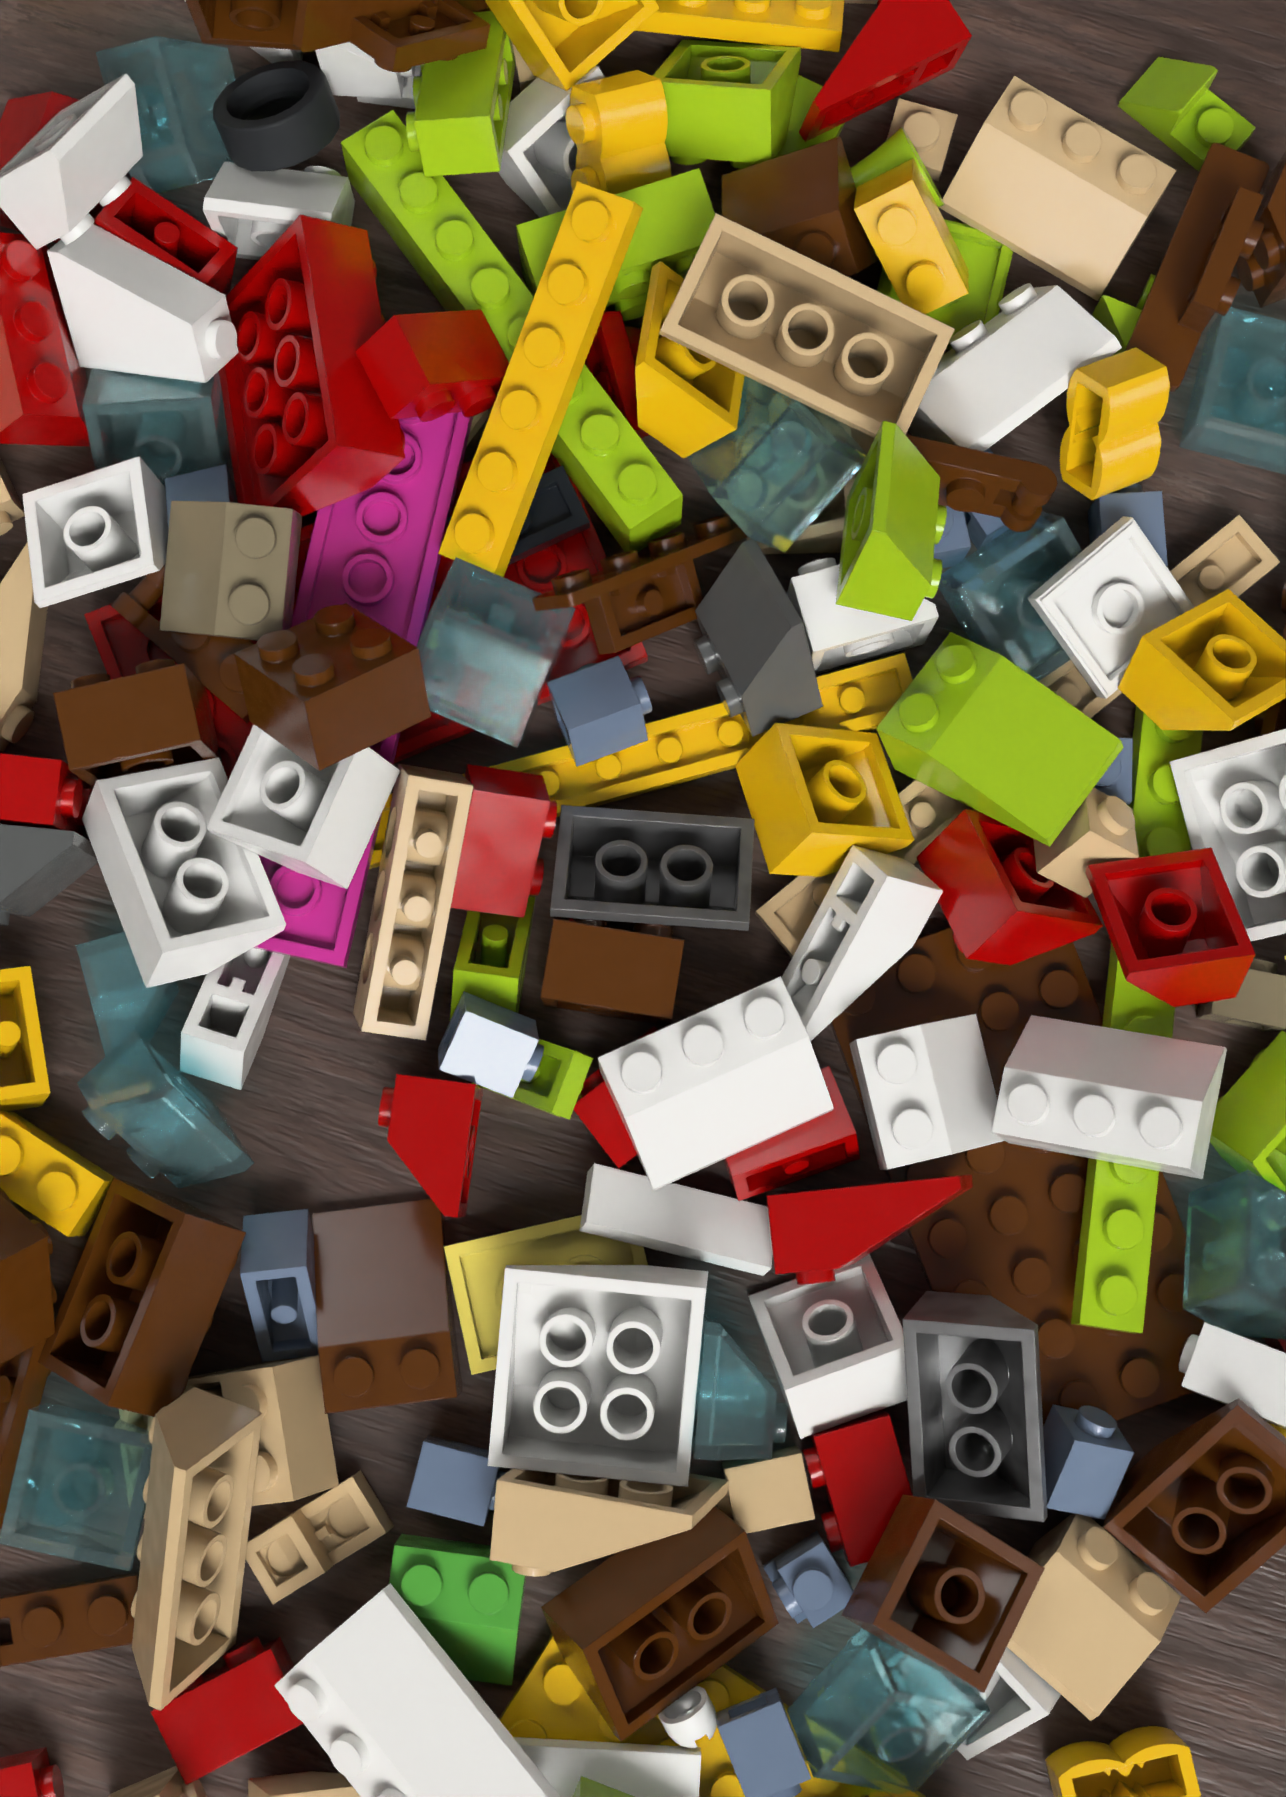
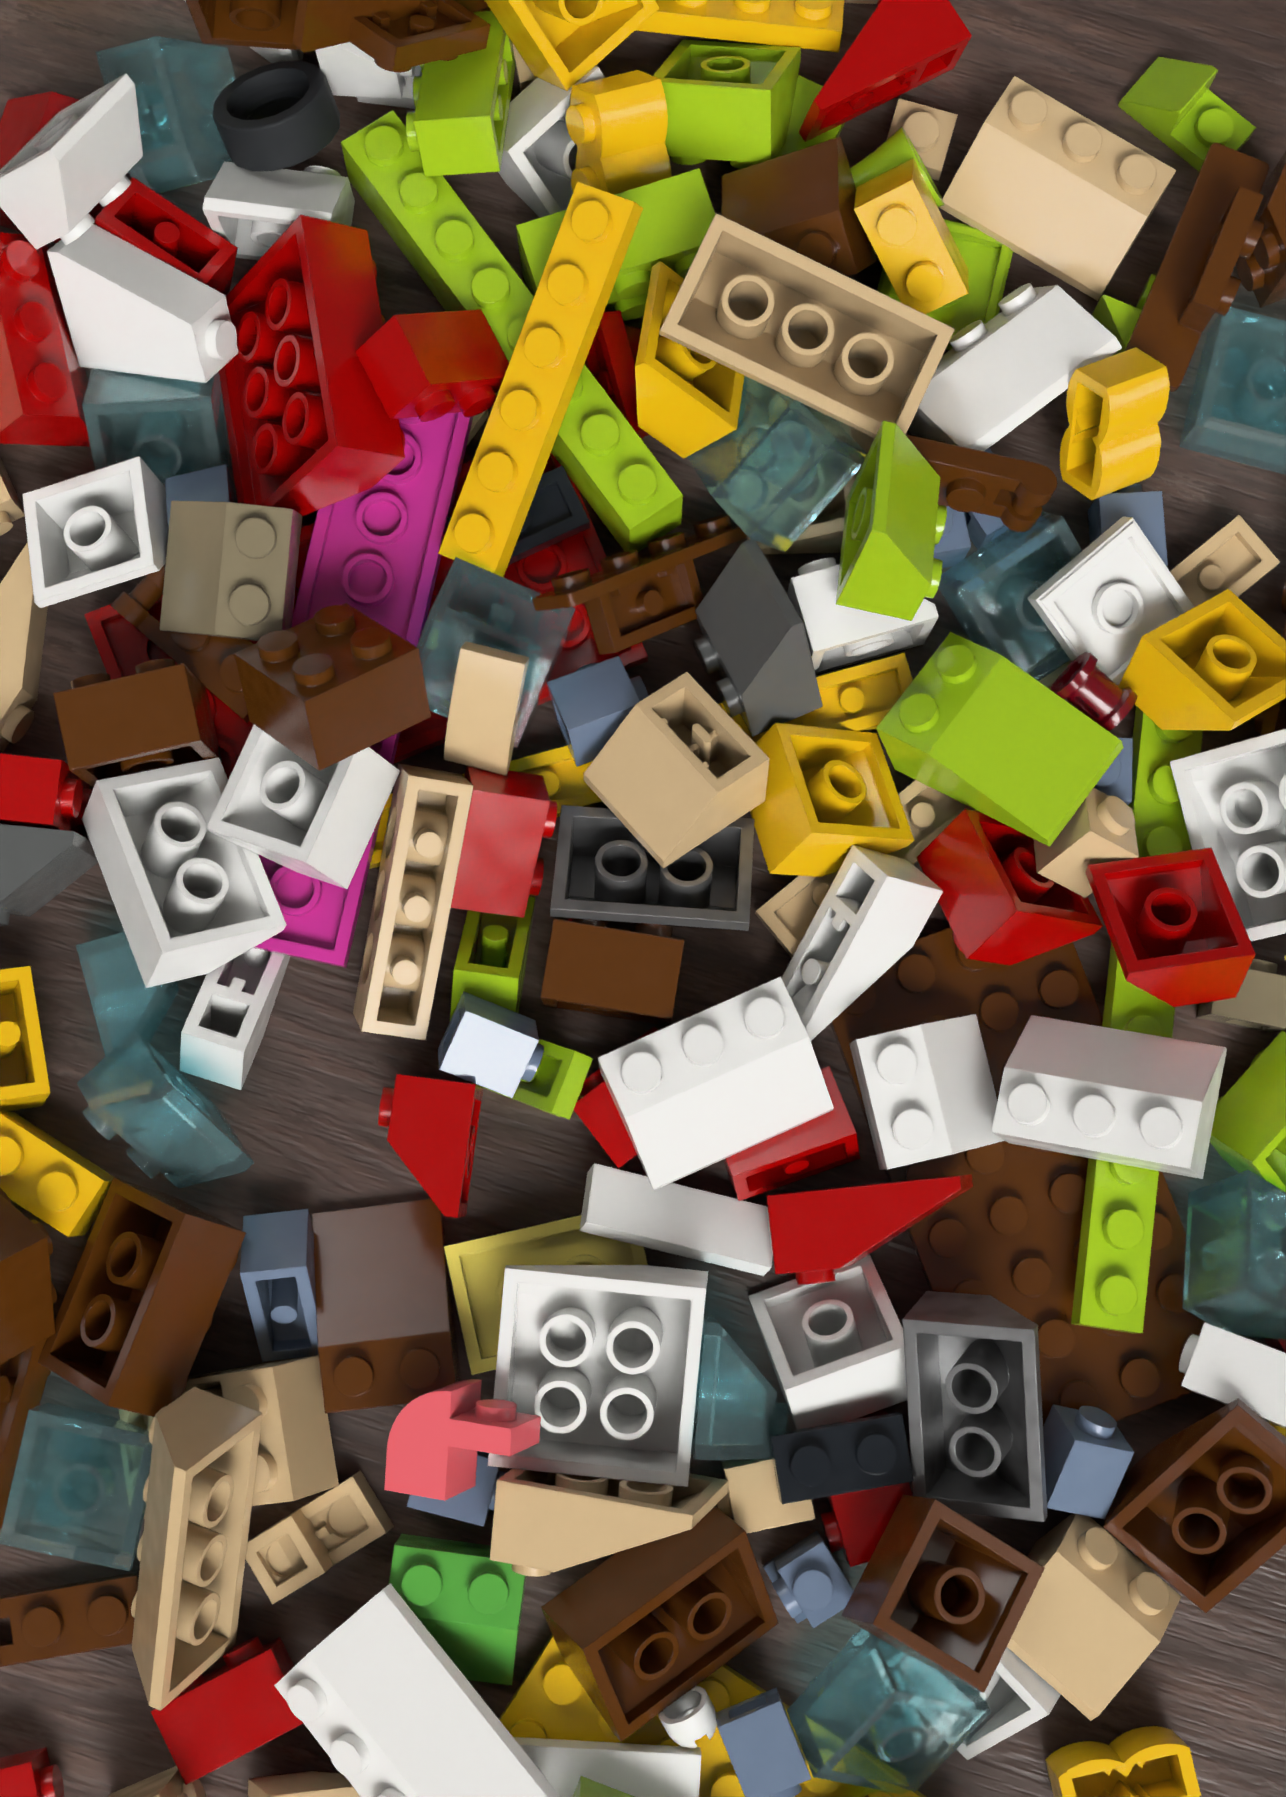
(439, 1436): none -> coral brick
(485, 707): none -> tan slope
(678, 770): none -> tan slope
(841, 1457): none -> black plate
(1094, 692): none -> dark red bush

